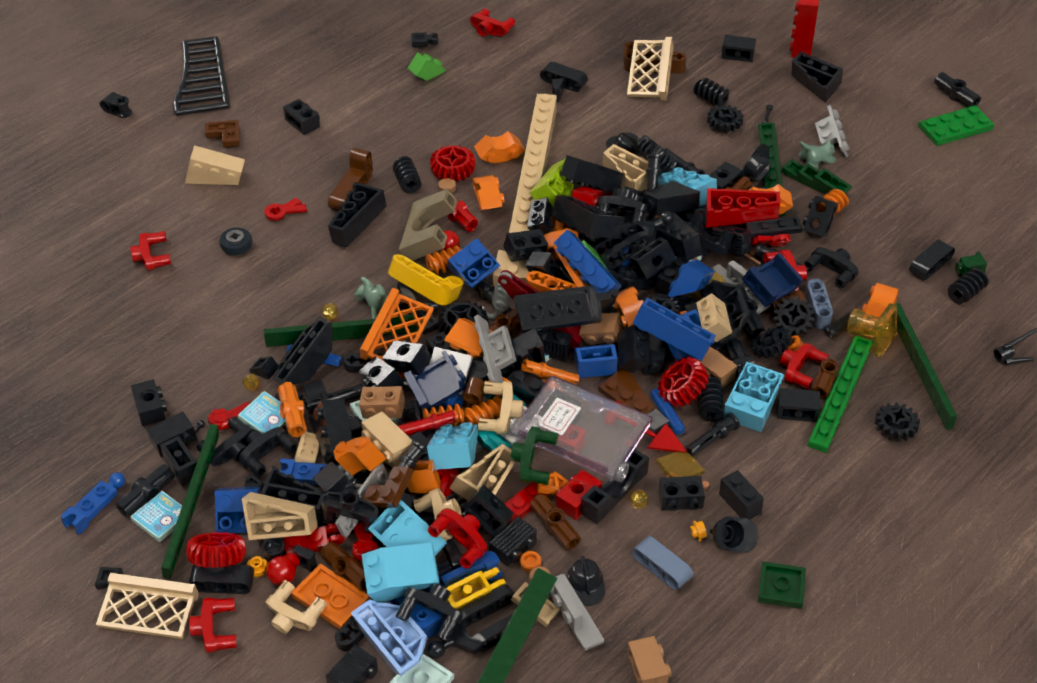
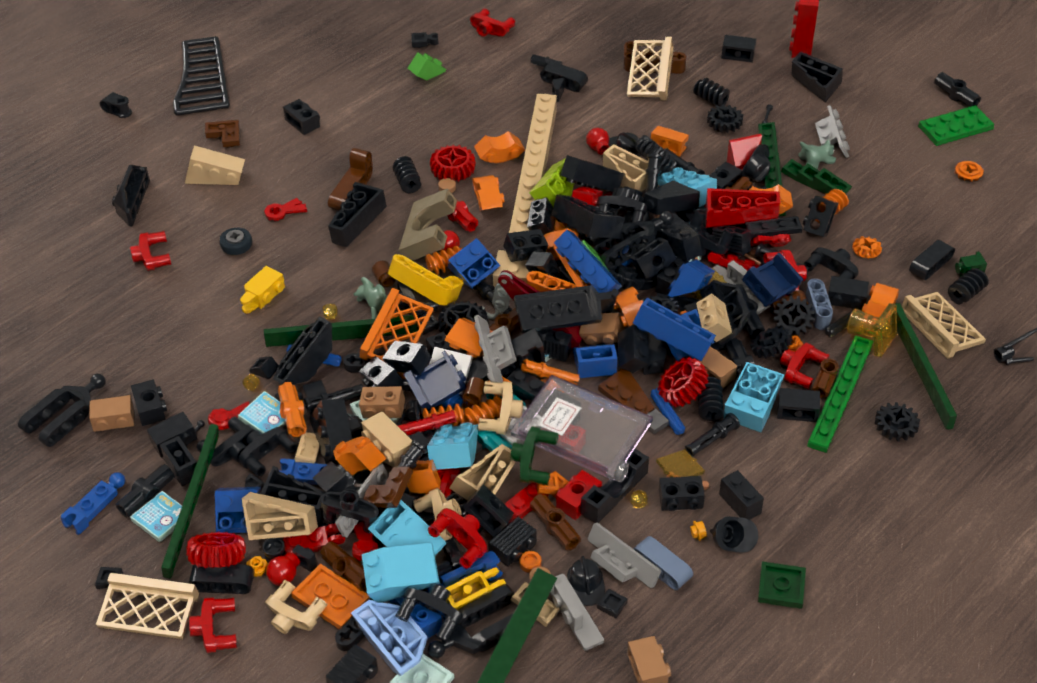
(53, 403): none -> black piece
(111, 413): none -> medium nougat brick
(131, 193): none -> black wedge
(262, 289): none -> yellow hinge
(380, 271): none -> reddish brown brick
(542, 61): none -> black axle
(598, 140): none -> red piece
(612, 603): none -> black tile
(620, 558): none -> light grey bracket
(664, 440): red piece -> none
(670, 139): none -> orange hinge
(723, 260): none -> red hinge
(741, 149): none -> slope
(848, 292): none -> black brick
(864, 251): none -> orange gear
(935, 329): none -> tan fence
(975, 170): none -> orange gear

